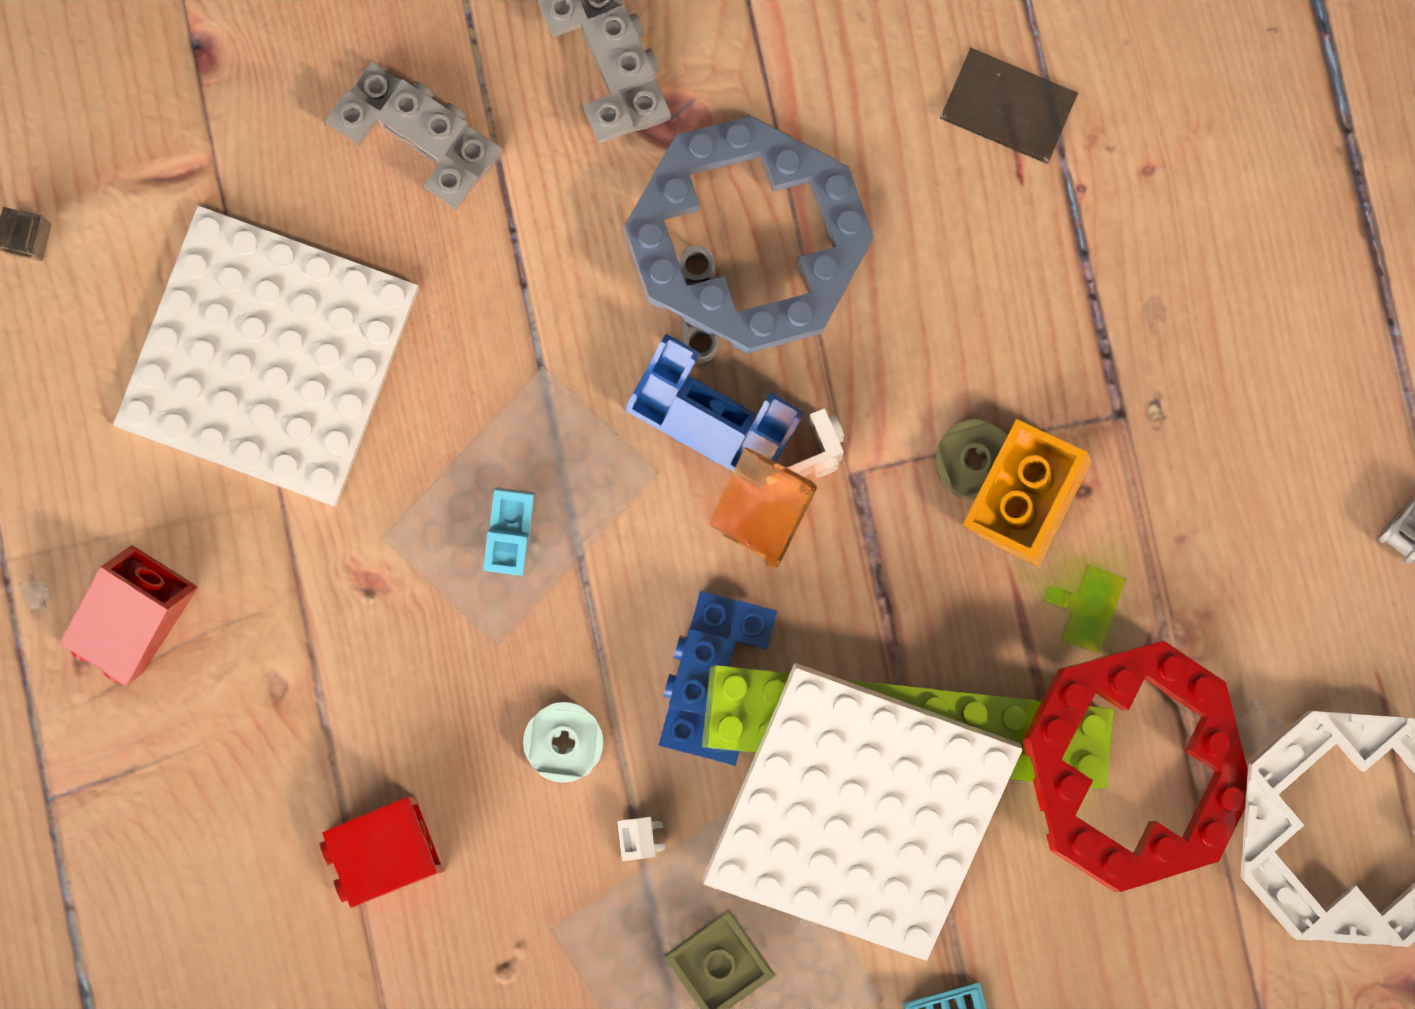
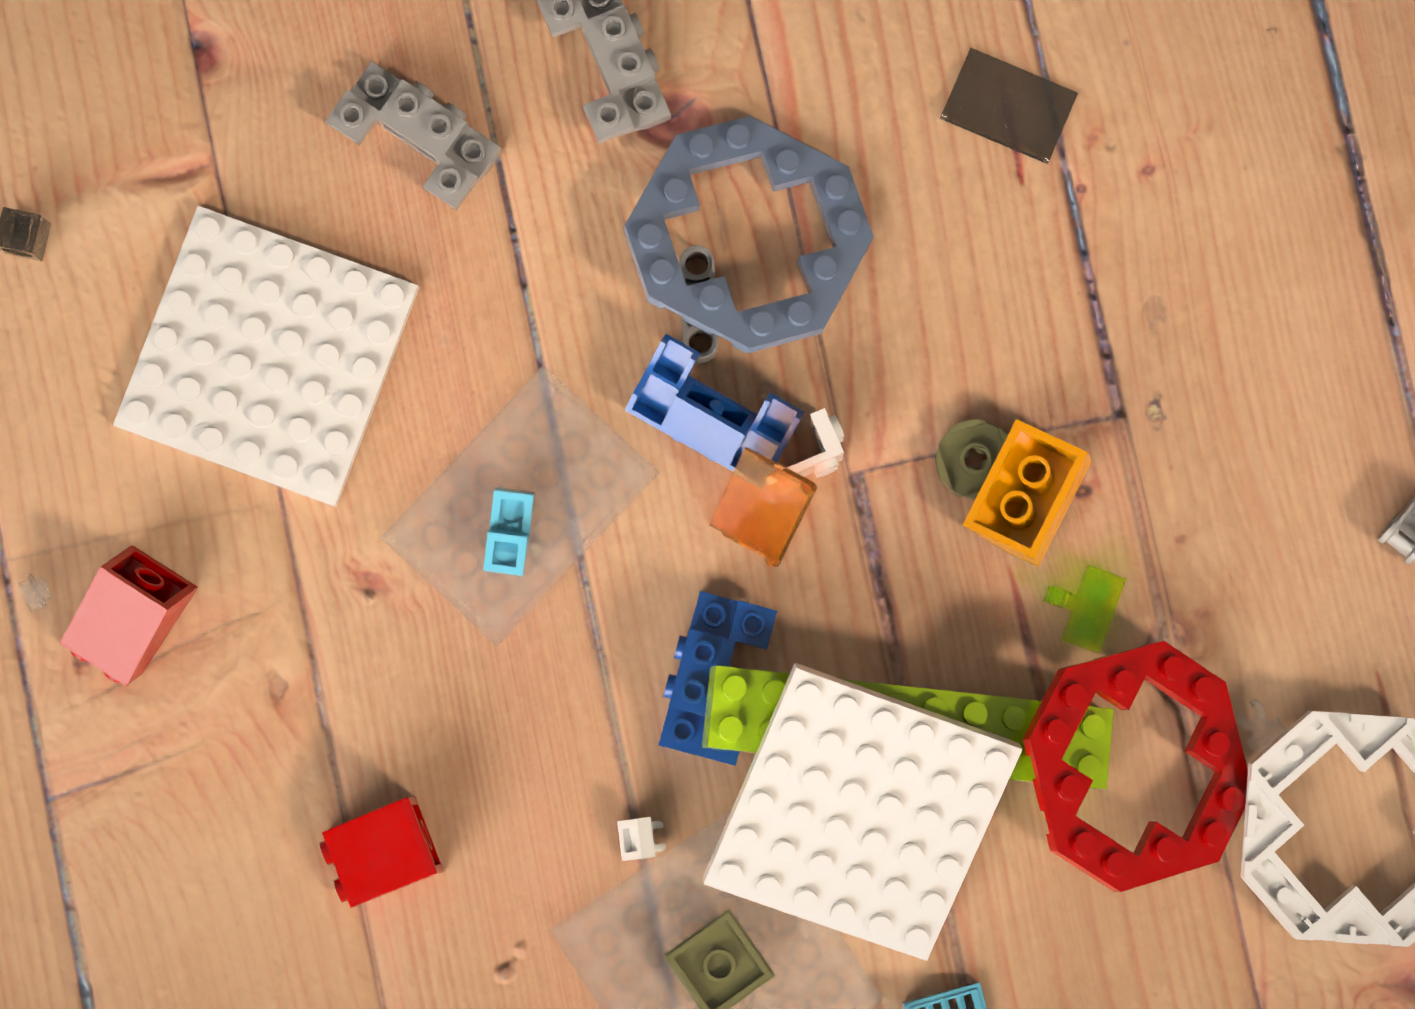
(546, 757): light aqua plate -> none

